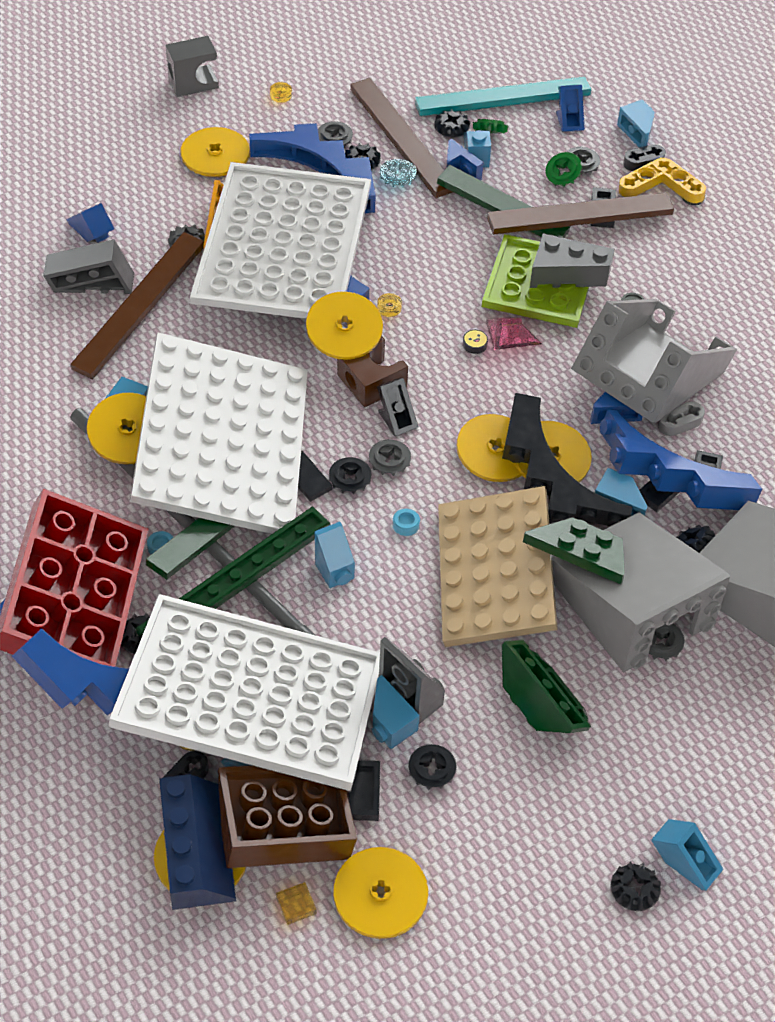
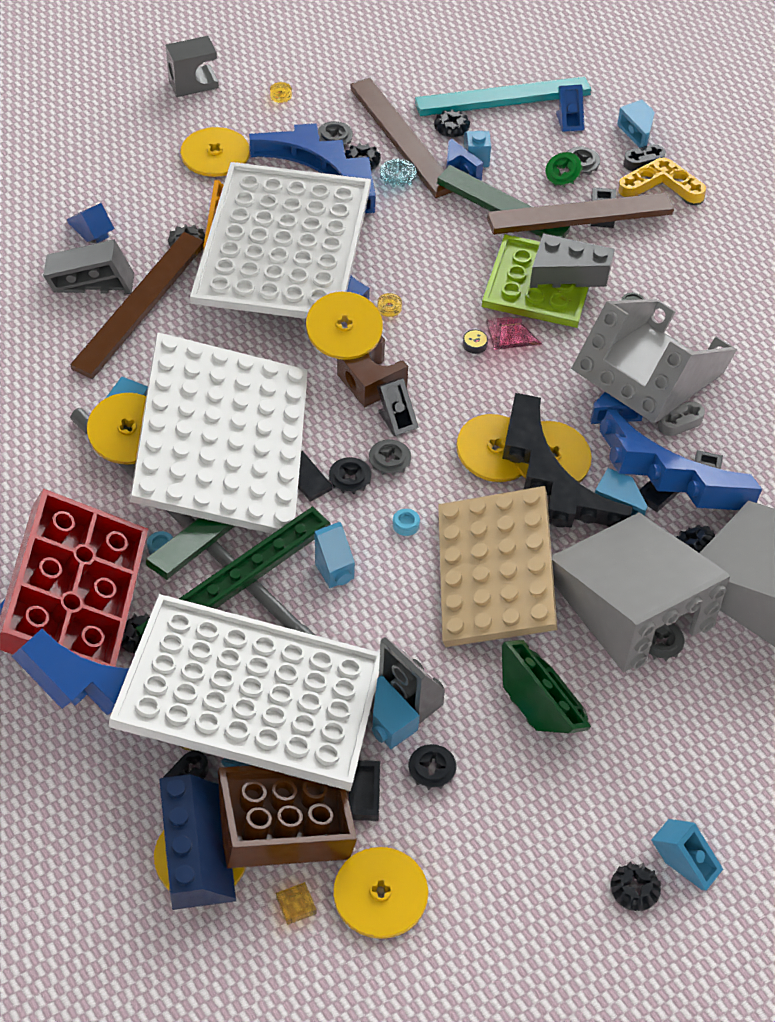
(491, 125): green gear -> none
(582, 546): wing -> none

